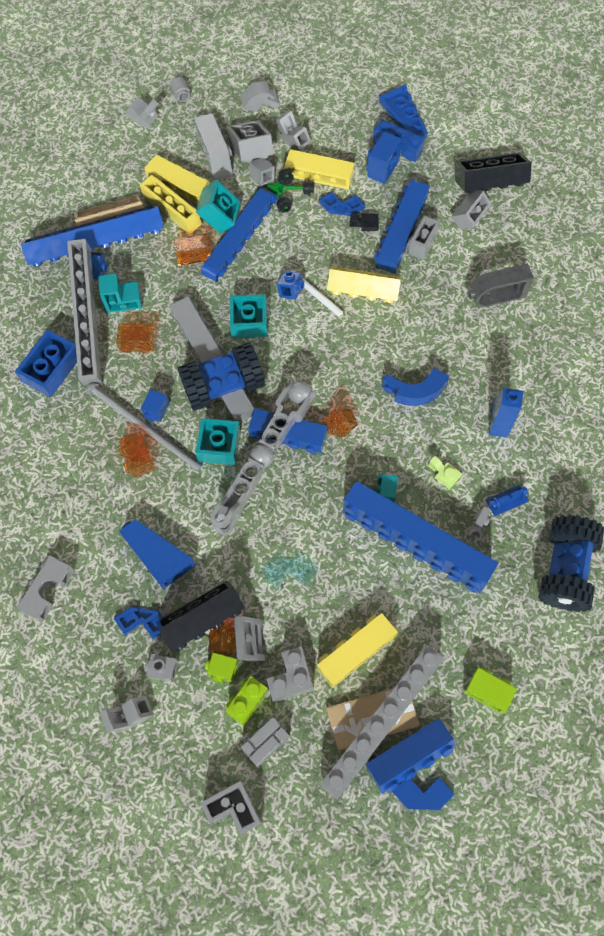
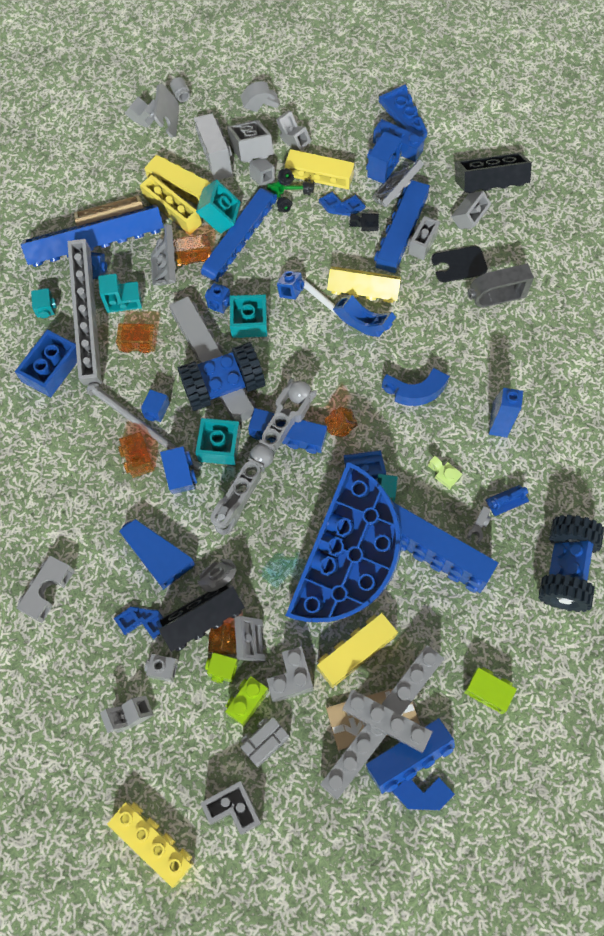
(43, 303): none -> teal brick
(150, 843): none -> light yellow brick
(163, 259): none -> light grey wing
(166, 107): none -> light grey piece
(177, 470): none -> blue brick
(217, 575): none -> light grey tile
(218, 298): none -> blue brick
(352, 552): none -> blue brick
(362, 319): none -> blue arch
(370, 462): none -> blue plate
(387, 721): none -> light grey plate
(395, 183): none -> light grey wing
(462, 263): none -> black piece

